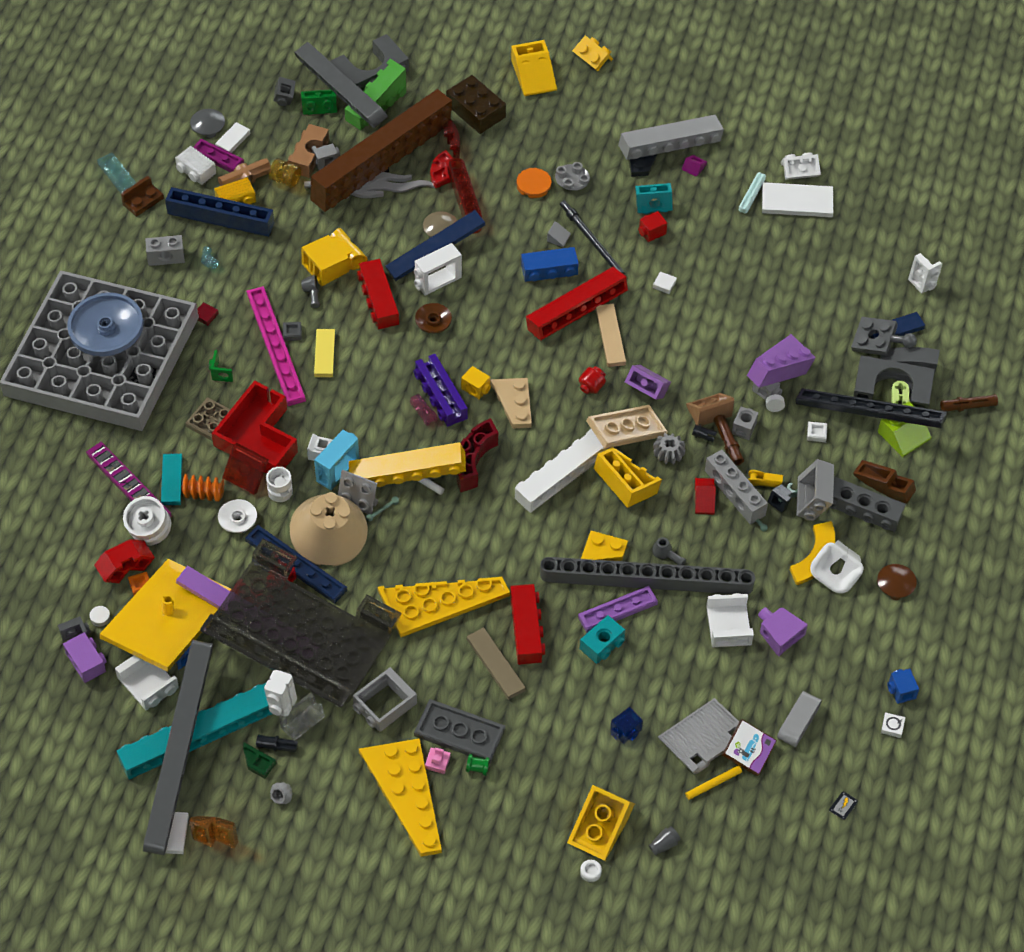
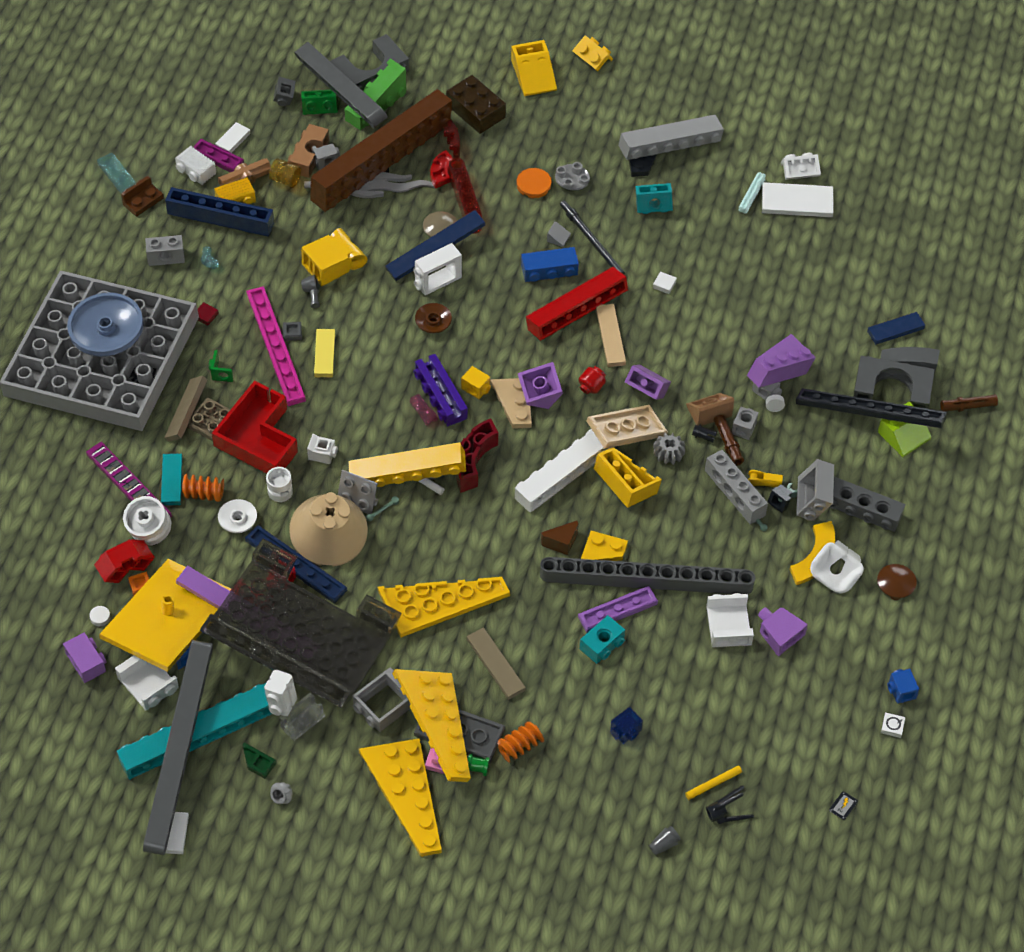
(73, 628): dark grey bracket -> none
(185, 408): none -> dark tan tile
(207, 122): dark grey dish -> none
(212, 829): clear orange slope -> none
(245, 468): clear red tile -> none
(276, 743): black axle -> none
(335, 459): medium azure window -> none
(378, 294): red brick -> none
(437, 713): none -> yellow wing
(518, 740): none -> orange piece
(526, 624): red brick -> none
(541, 386): none -> medium lavender slope
(560, 538): none -> reddish brown slope
(590, 870): white tile -> none
(600, 822): yellow slope -> none
(652, 226): red brick -> none
(665, 551): dark grey bar -> none
(694, 165): magenta slope -> none
(701, 734): light grey window -> none
(705, 496): red slope -> none
(717, 809): none -> black plant
(749, 747): tile -> none
(799, 719): light grey beam -> none
(817, 432): white tile -> none
(882, 343): dark grey plate -> none
(885, 481): reddish brown slope -> none
(895, 396): yellowish green beam -> none
(924, 274): white bracket -> none

